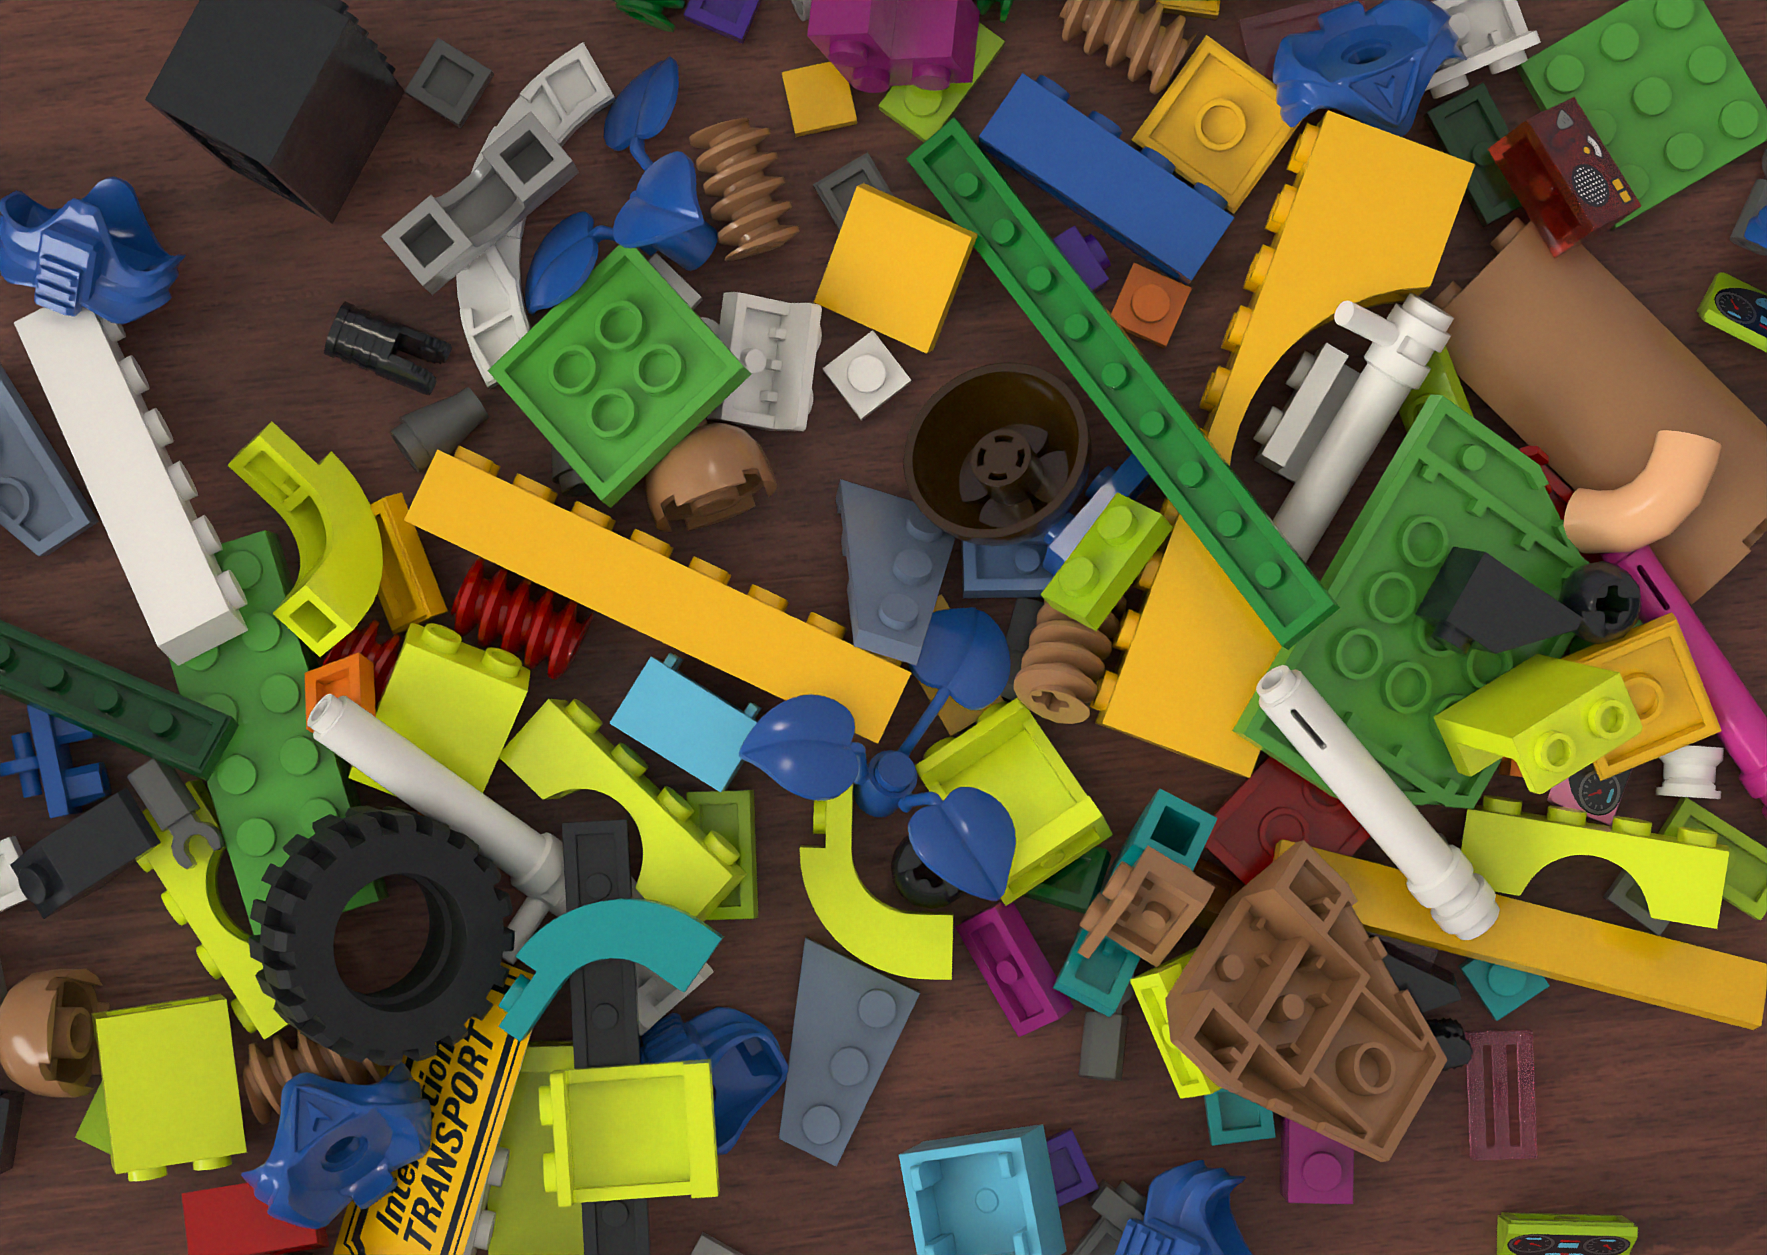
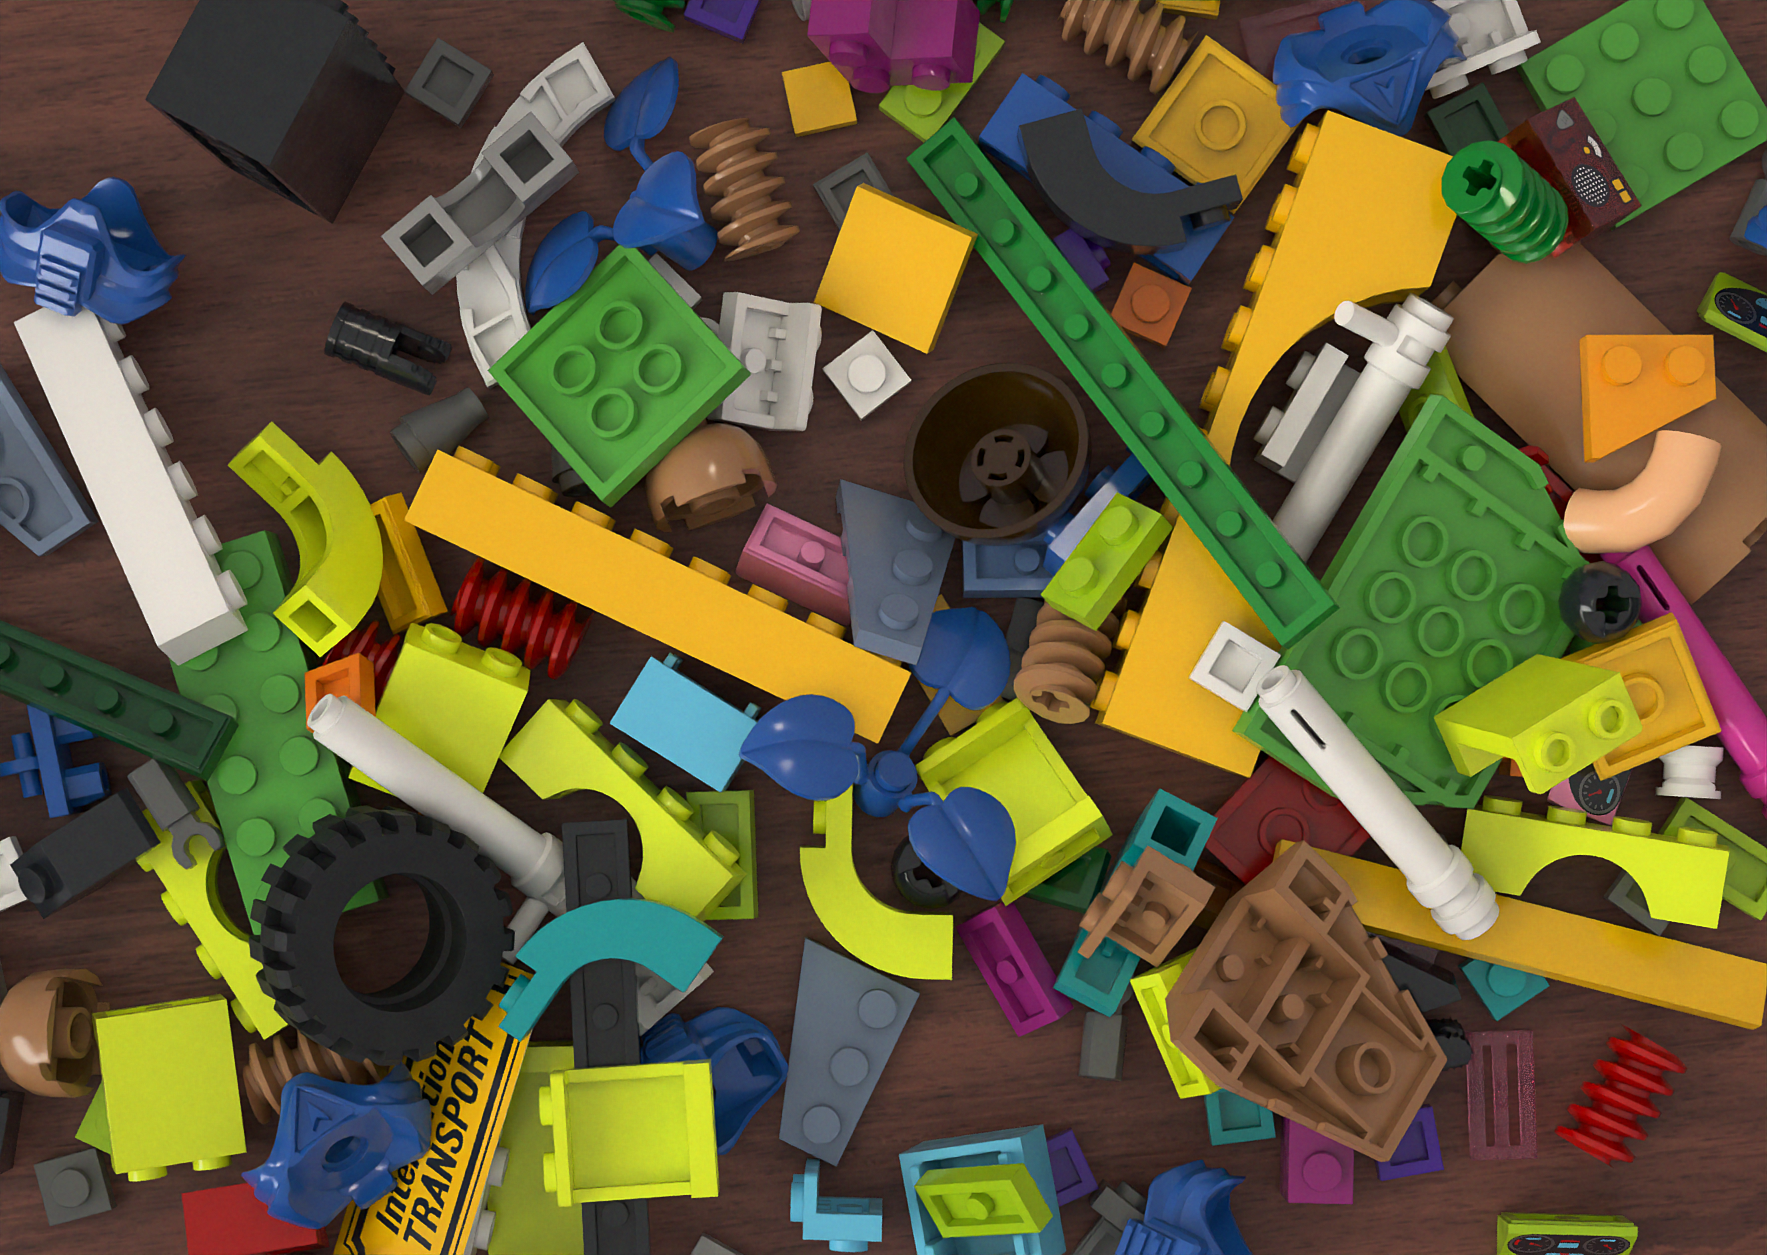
(75, 1185): none -> dark grey plate
(797, 563): none -> bright pink slope
(841, 1220): none -> medium azure bracket
(983, 1200): none -> lime plate
(1105, 211): none -> black arch
(1233, 666): none -> white plate
(1417, 1150): none -> dark purple plate
(1490, 606): black slope -> none
(1505, 201): none -> green piece
(1621, 1098): none -> red piece
(1640, 385): none -> light orange wing

